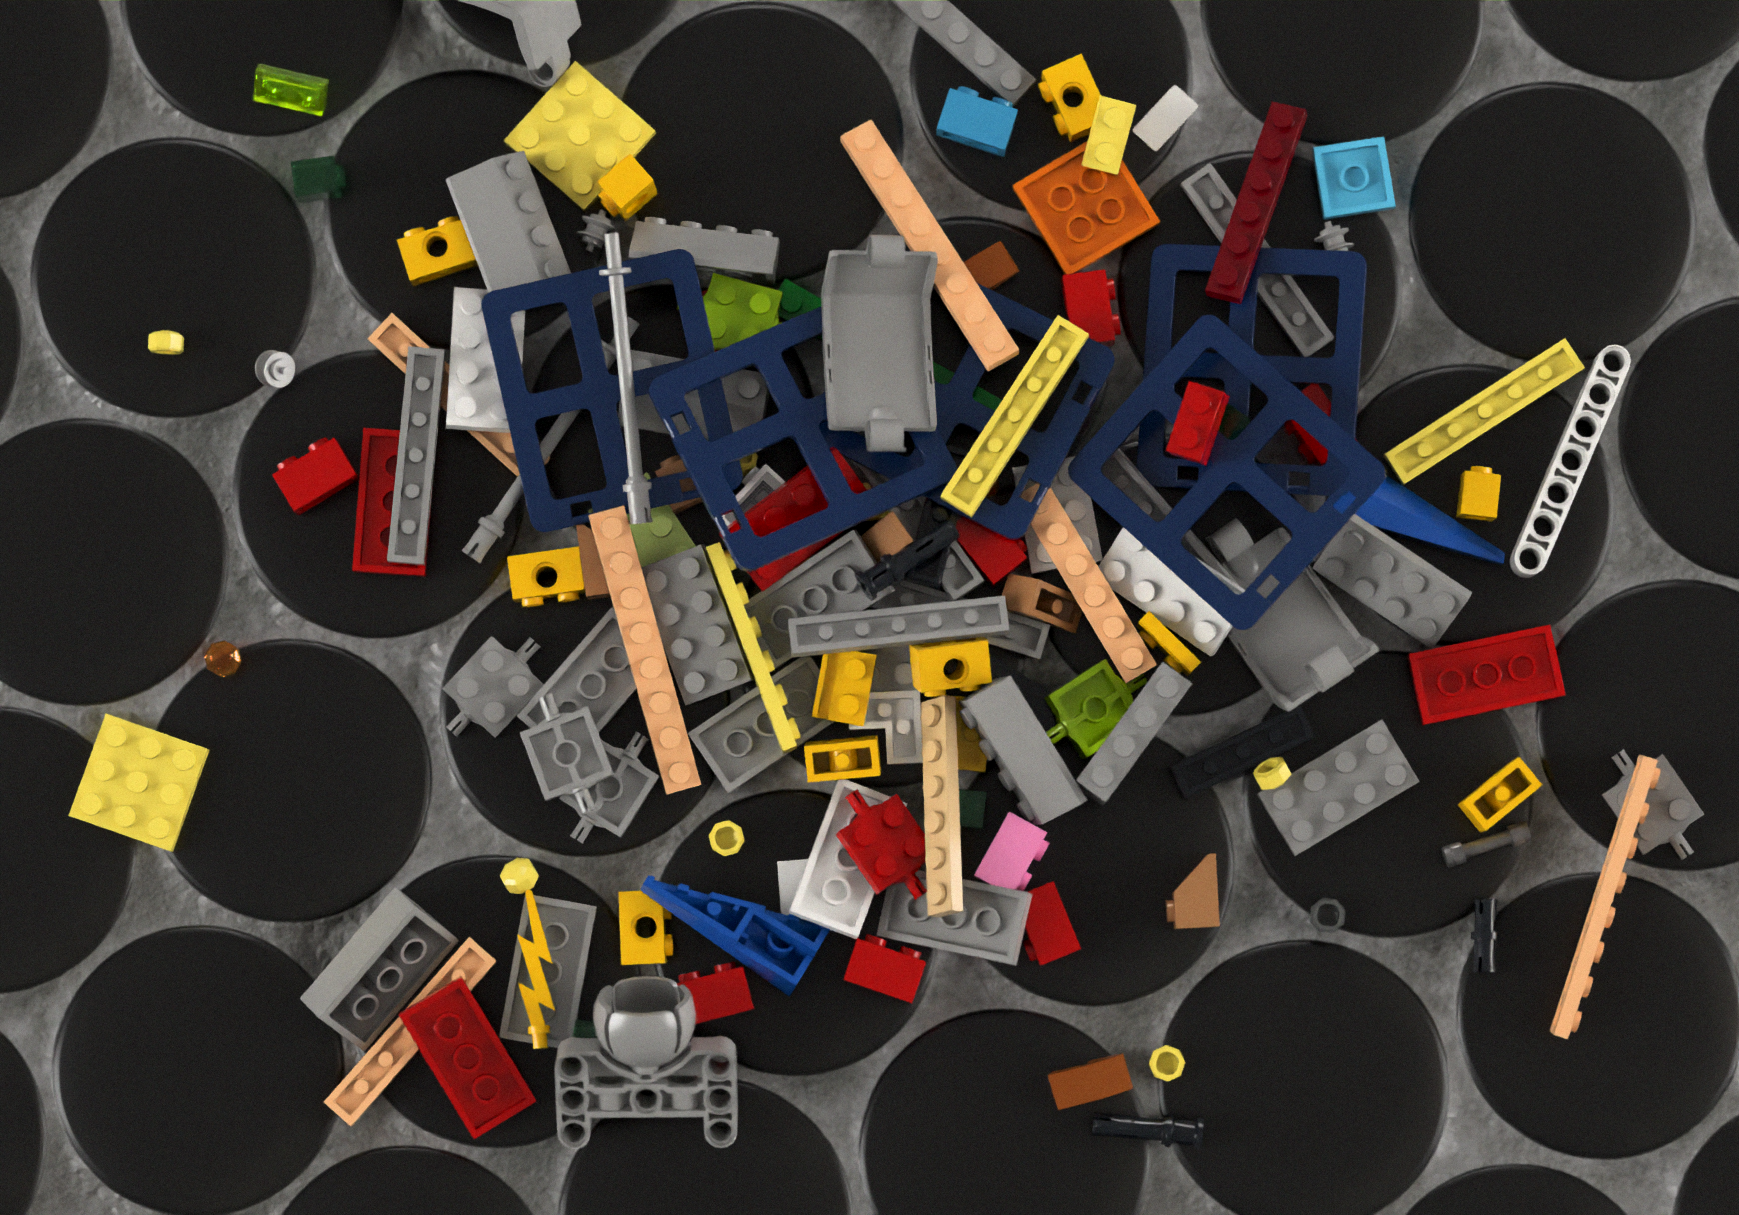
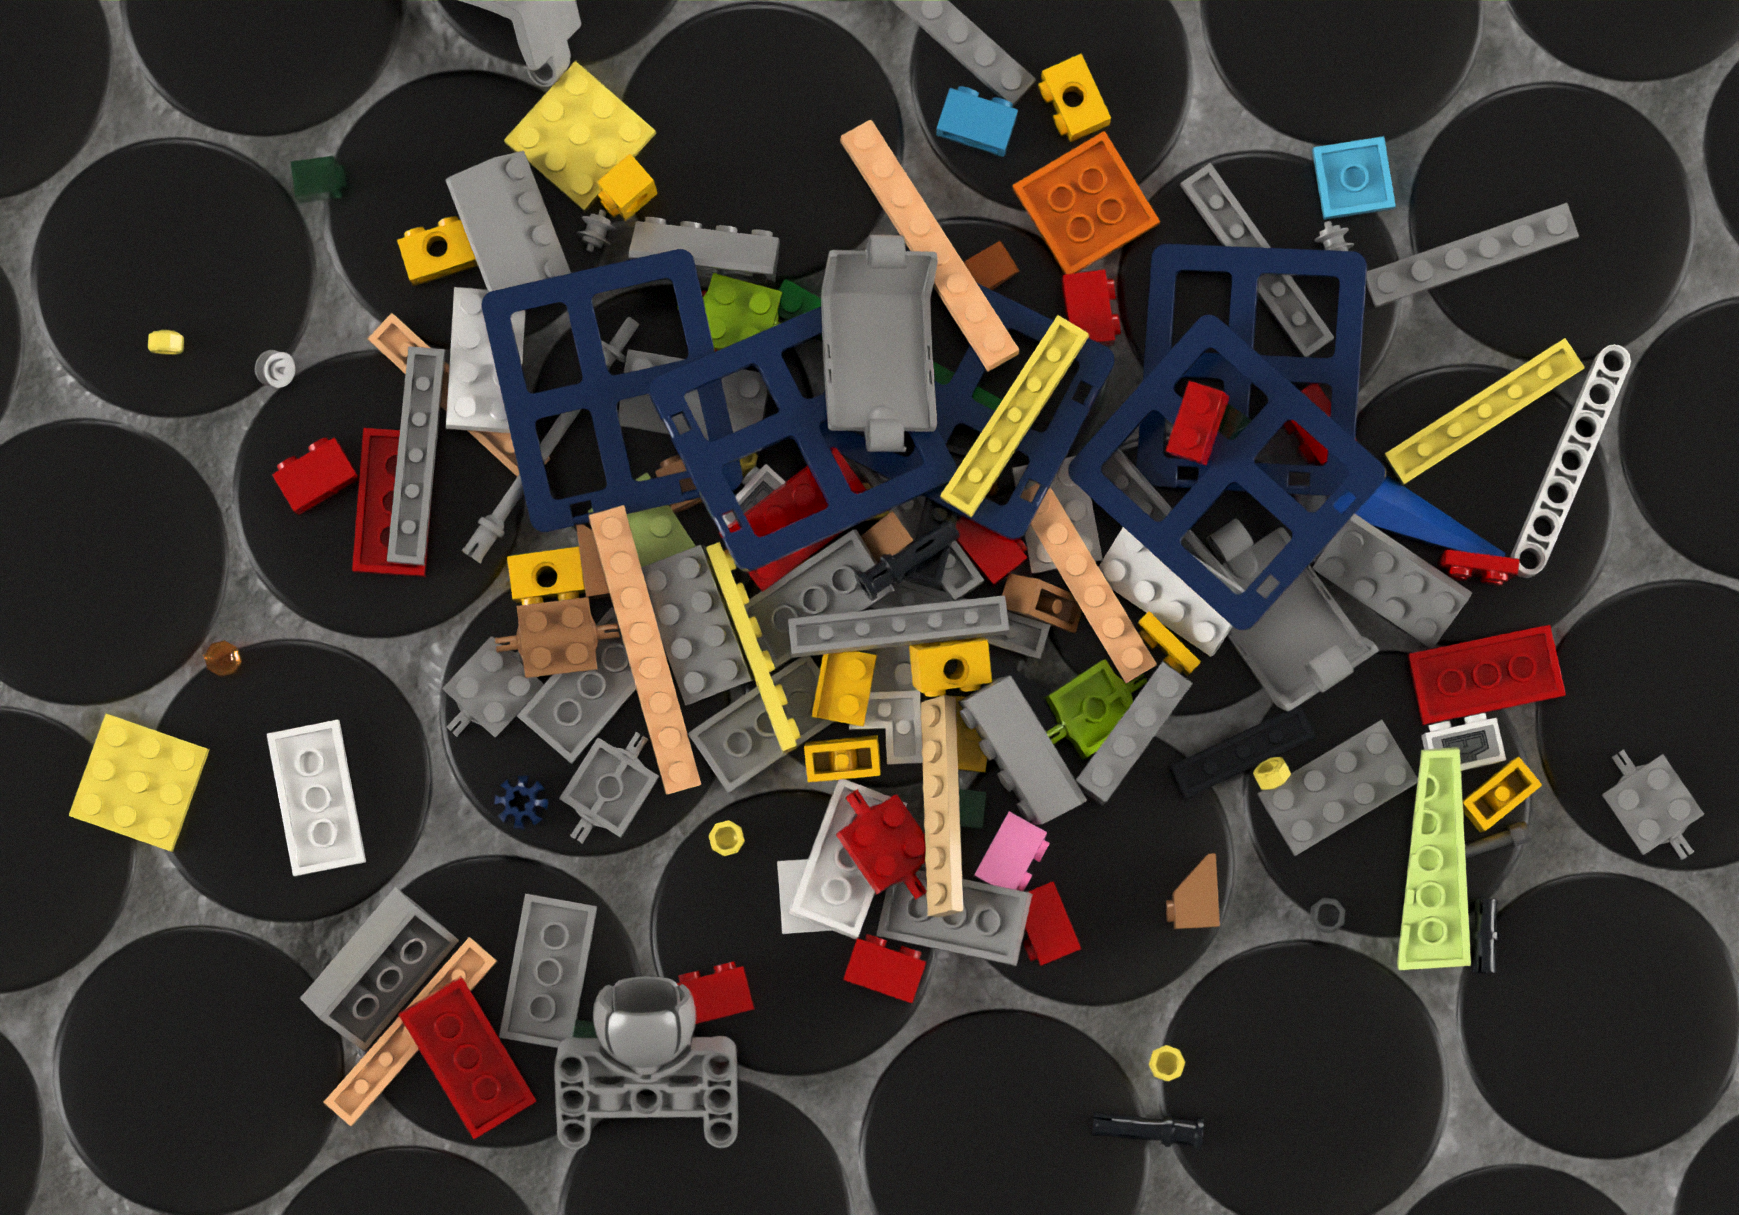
(290, 89): clear neon green plate -> none
(316, 798): none -> white plate
(511, 797): none -> dark blue piece
(519, 875): light yellow tile -> none
(541, 991): yellow piece -> none
(557, 637): none -> medium nougat plate
(566, 753): light grey plate -> none
(634, 948): yellow brick -> none
(636, 483): light grey bar -> none
(763, 940): blue wedge -> none
(1090, 1081): dark orange slope -> none
(1108, 135): light yellow plate -> none
(1165, 118): white sticker -> none
(1256, 202): dark red plate -> none
(1436, 884): none -> yellowish green wing
(1471, 255): none -> light grey plate
(1477, 740): none -> brick
(1478, 494): yellow brick -> none
(1491, 568): none -> red plate
(1610, 882): light nougat plate -> none

